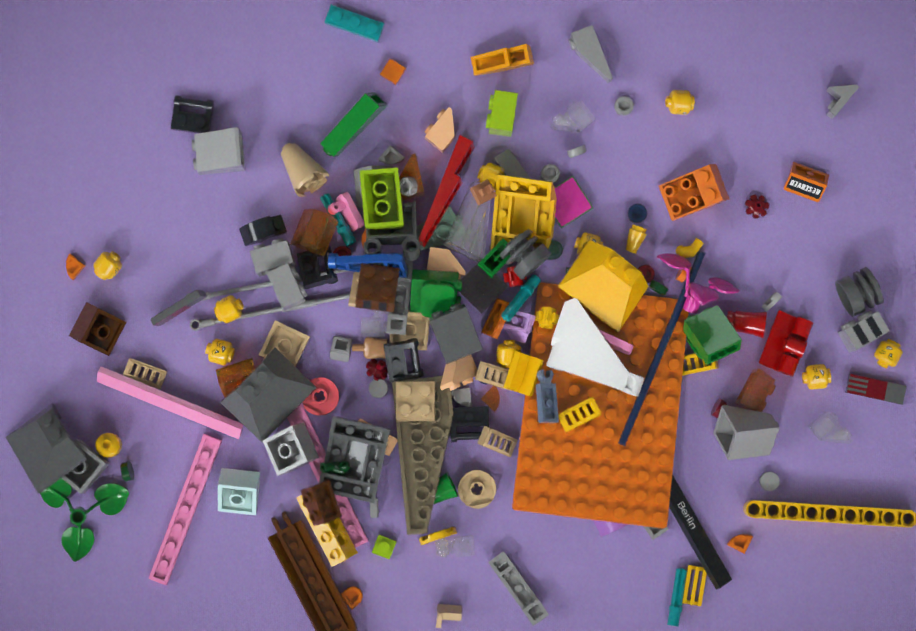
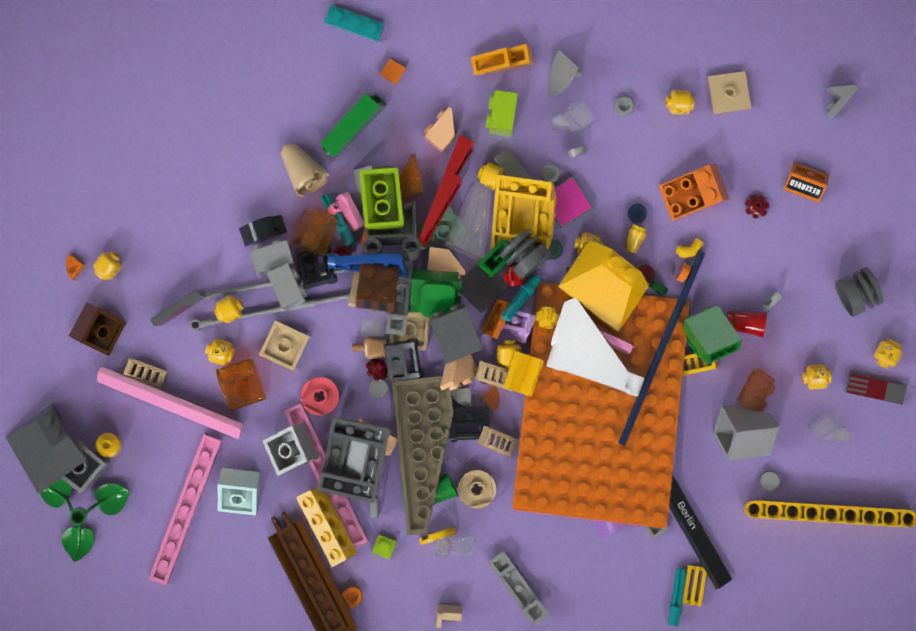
(127, 471): dark green tile -> none
(191, 121): black plate -> none
(219, 151): light grey slope -> none
(268, 395): dark grey slope -> none
(321, 503): reddish brown bracket -> none
(336, 467): dark green arm -> none
(340, 349): light grey slope -> none
(391, 156): light grey tile -> none
(408, 186): light grey tile -> none
(415, 401): tan plate -> none
(483, 192): nougat tile -> none
(546, 398): sand blue plate -> none
(562, 73): none -> light grey shield
(589, 50): light grey slope -> none
(596, 413): yellow slope -> none
(698, 294): dark pink plant -> none
(717, 407): dark red tile -> none
(729, 92): none -> tan plate
(740, 542): orange tile -> none
(786, 343): red panel -> none
(862, 332): light grey brick -> none

